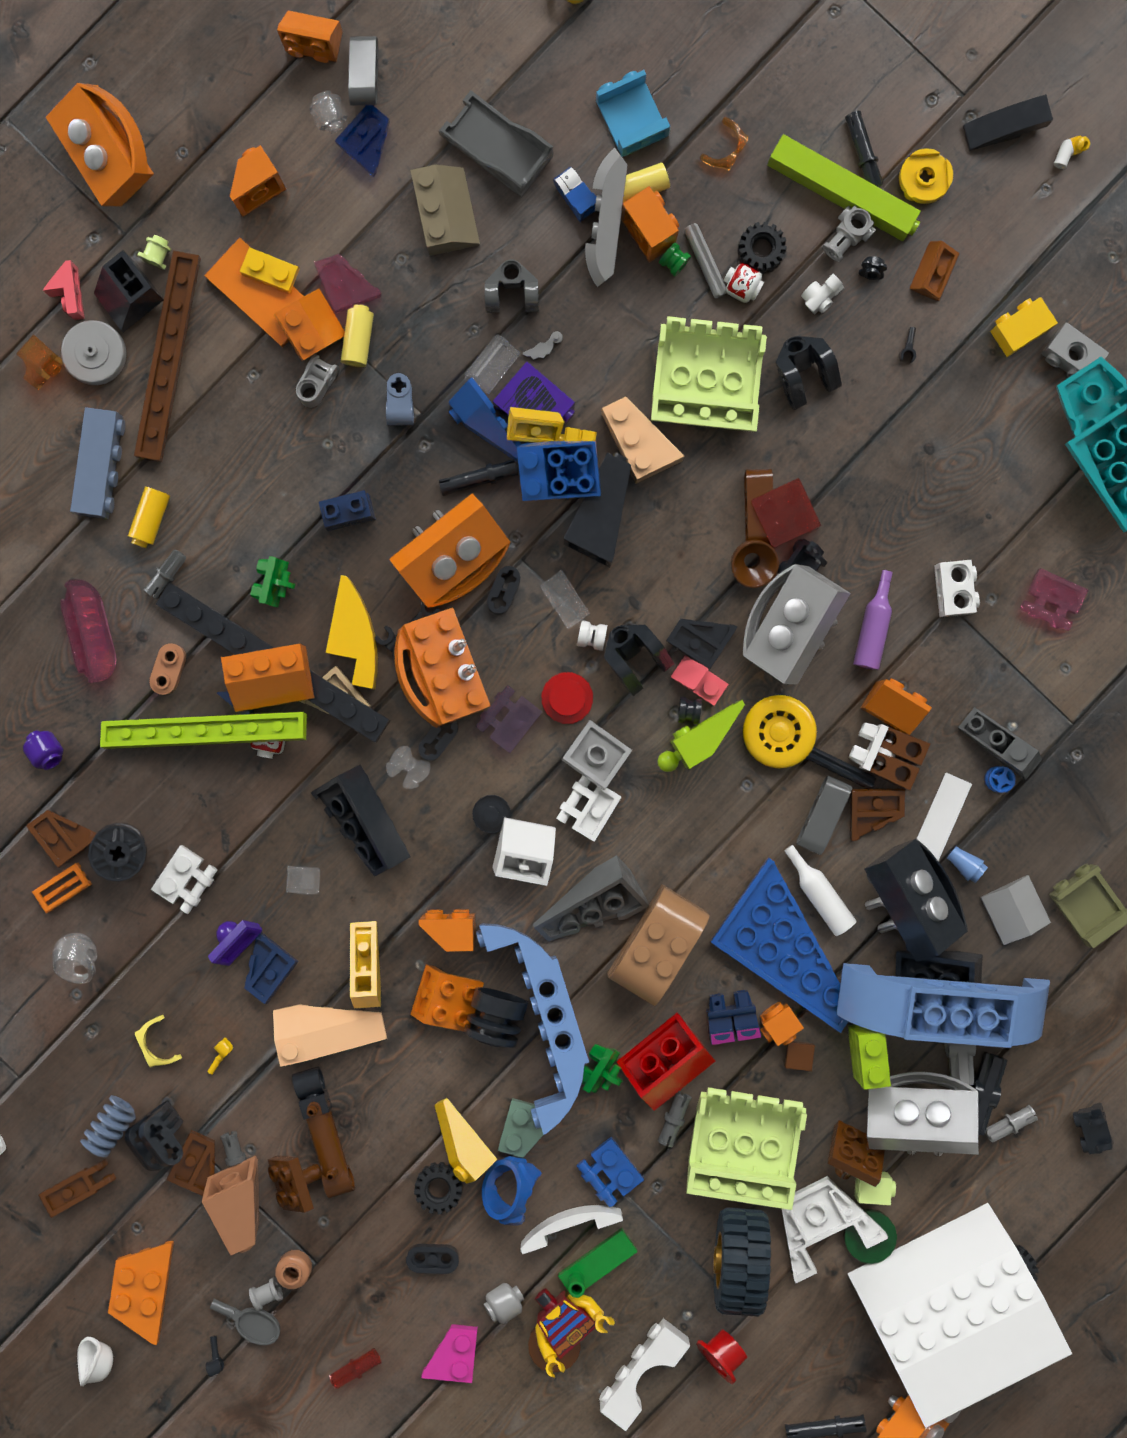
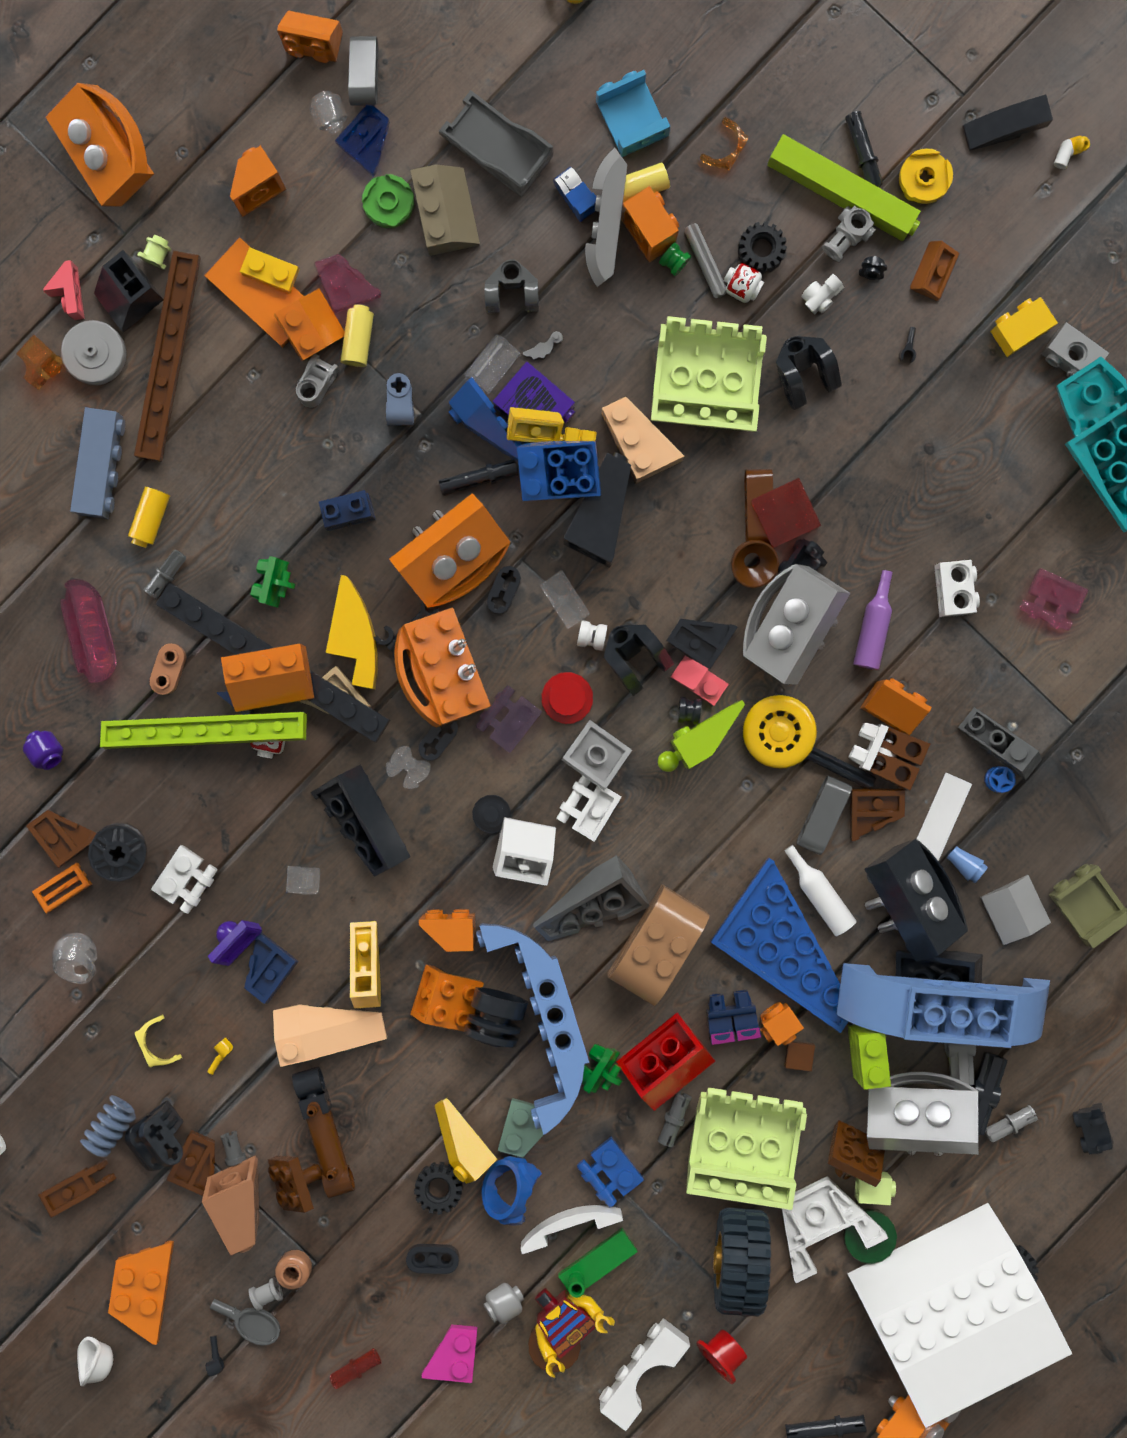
(388, 201): none -> bright green tile

